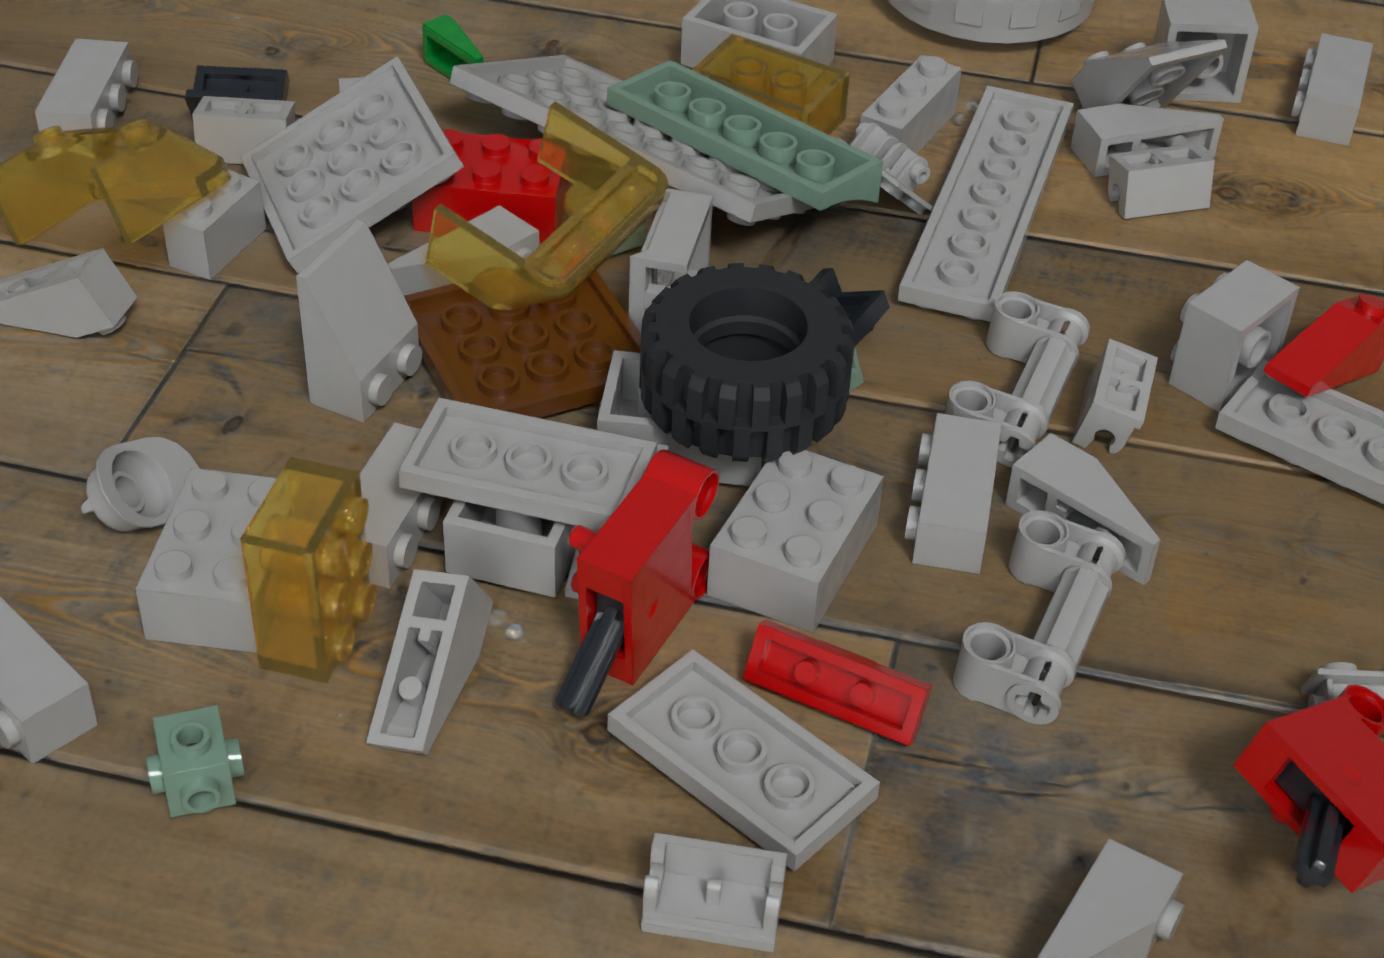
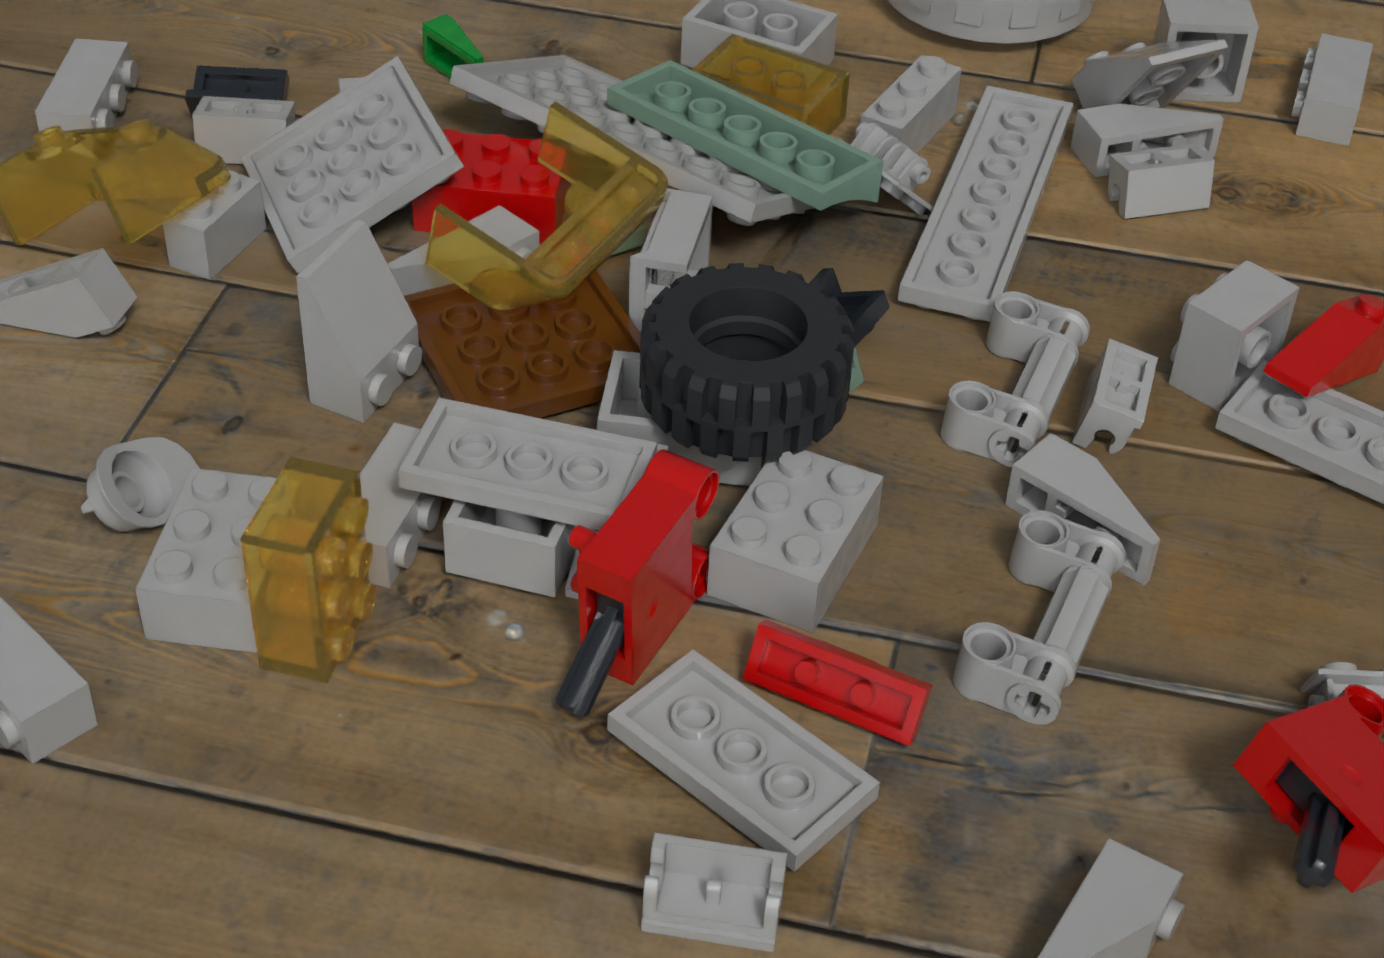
(196, 774): sand green brick -> none
(429, 659): light grey slope -> none
(954, 493): light grey brick -> none

